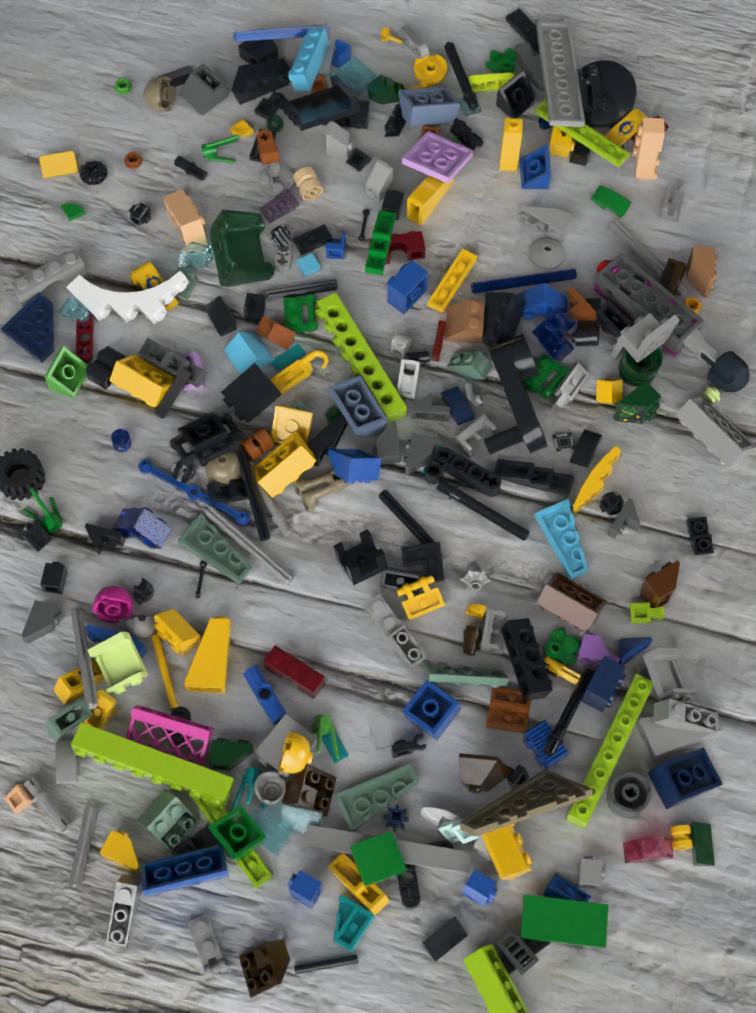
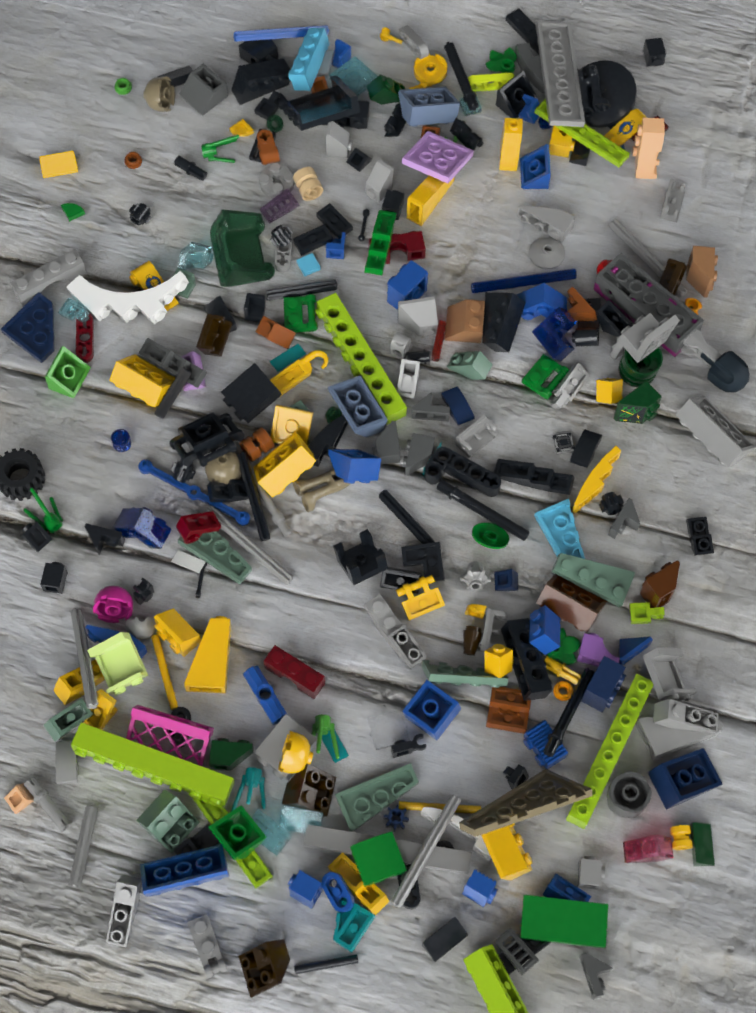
(41, 621): dark grey slope -> none
(94, 178): black gear -> none
(102, 368): black brick -> none
(120, 850): yellow slope -> none
(185, 217): light nougat wedge -> none
(188, 561): none -> white sticker
(194, 525): none -> dark red plate
(214, 335): none -> dark brown hinge
(246, 350): medium azure slope -> none
(270, 787): light grey hair -> none
(334, 221): none -> black plate
(337, 893): none -> blue plate
(418, 806): none -> yellow bar
(419, 315): none -> light grey slope
(425, 851): none -> light grey axle
(452, 281): yellow plate -> none
(452, 832): light aqua slope -> none
(471, 397): light grey arm -> none
(482, 772): dark brown slope -> none
(490, 535): none -> green dish
(498, 660): none -> yellow brick
(506, 580): none -> dark blue slope
(514, 366): black beam -> none
(528, 111): none -> blue panel
(544, 630): none -> blue brick
(563, 685): none -> light orange plate
(592, 968): none -> dark grey slope
(598, 578): none -> sand green wing
(610, 199): green slope -> none
(654, 52): none -> black brick
(712, 394): yellowish green plate -> none

